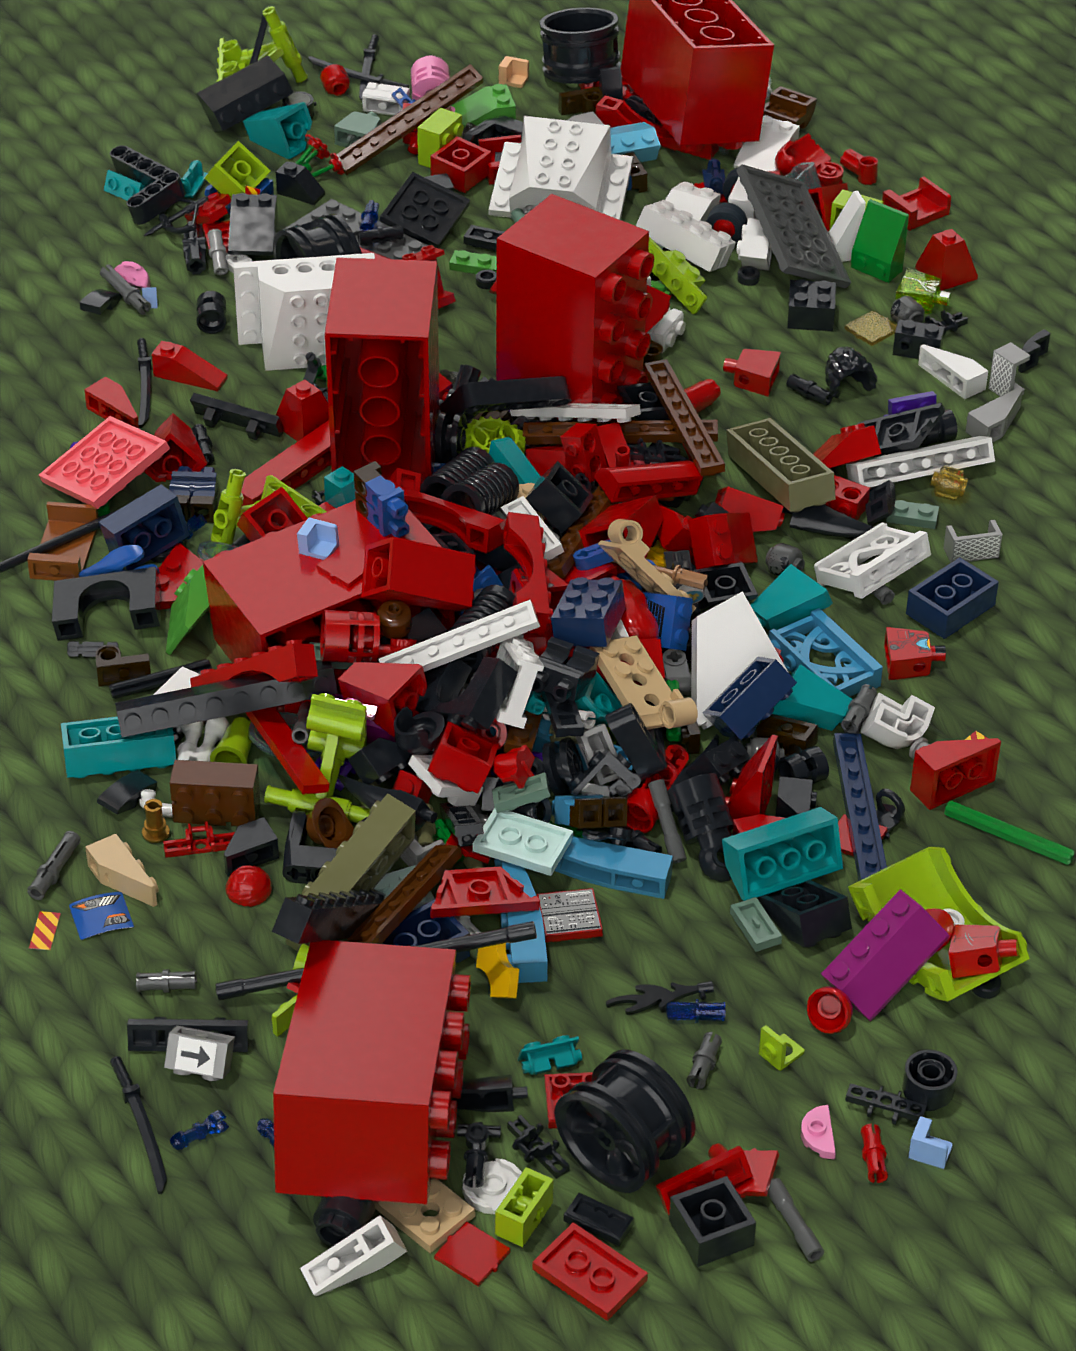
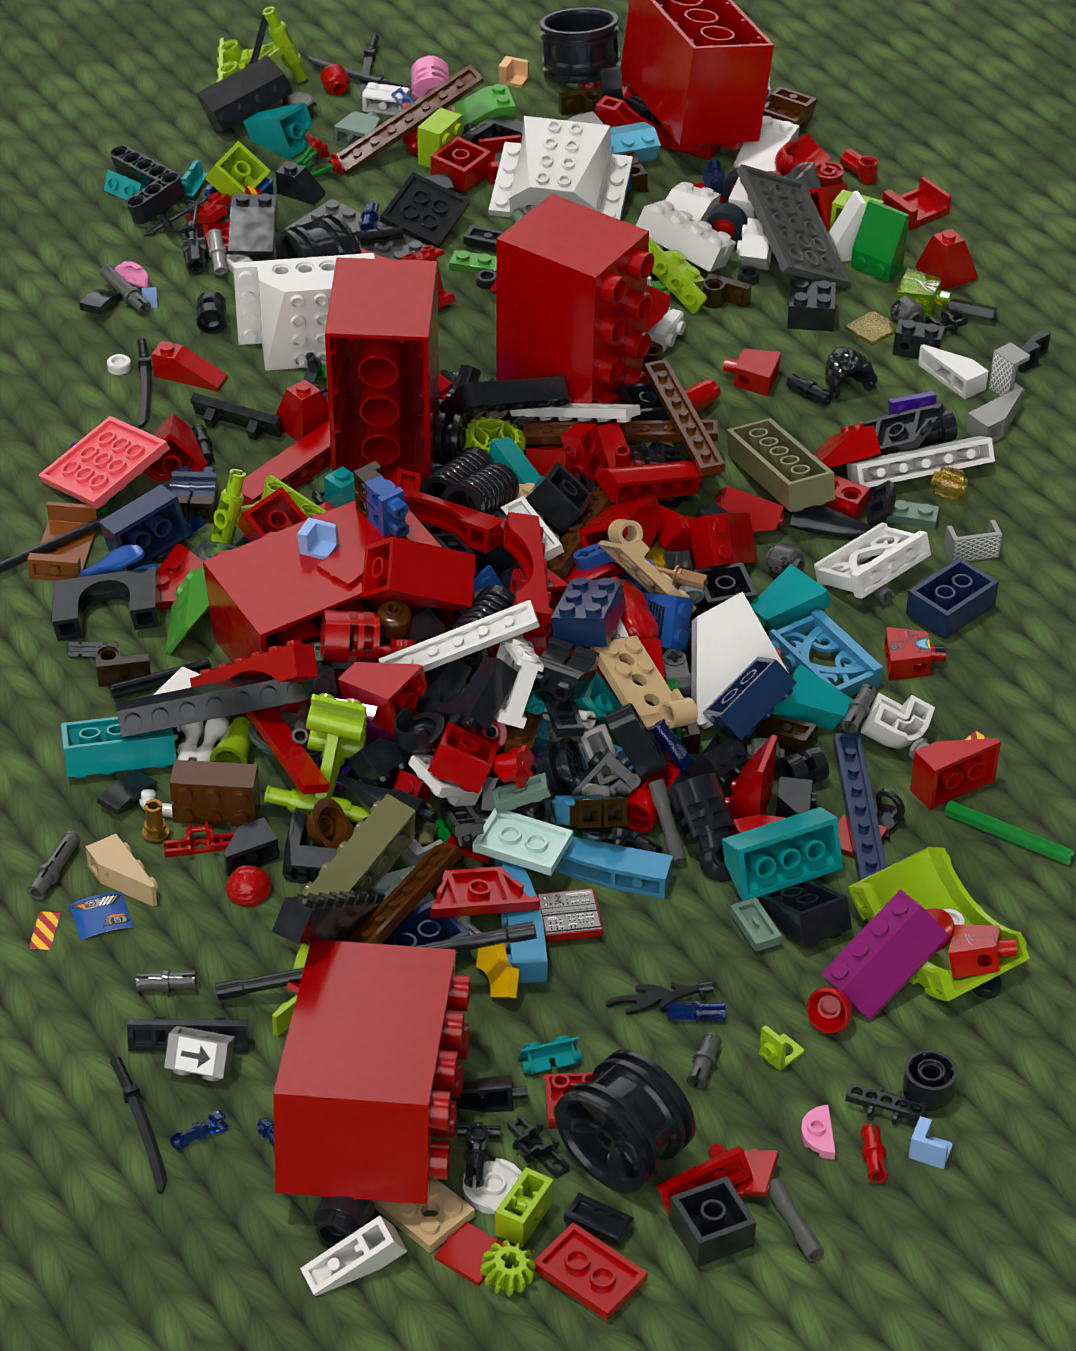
(109, 399): slope -> none
(119, 364): none -> white tile
(508, 1256): none -> lime gear
(672, 745): none -> clear blue axle
(723, 289): none -> dark brown plate
(972, 308): none -> black tile

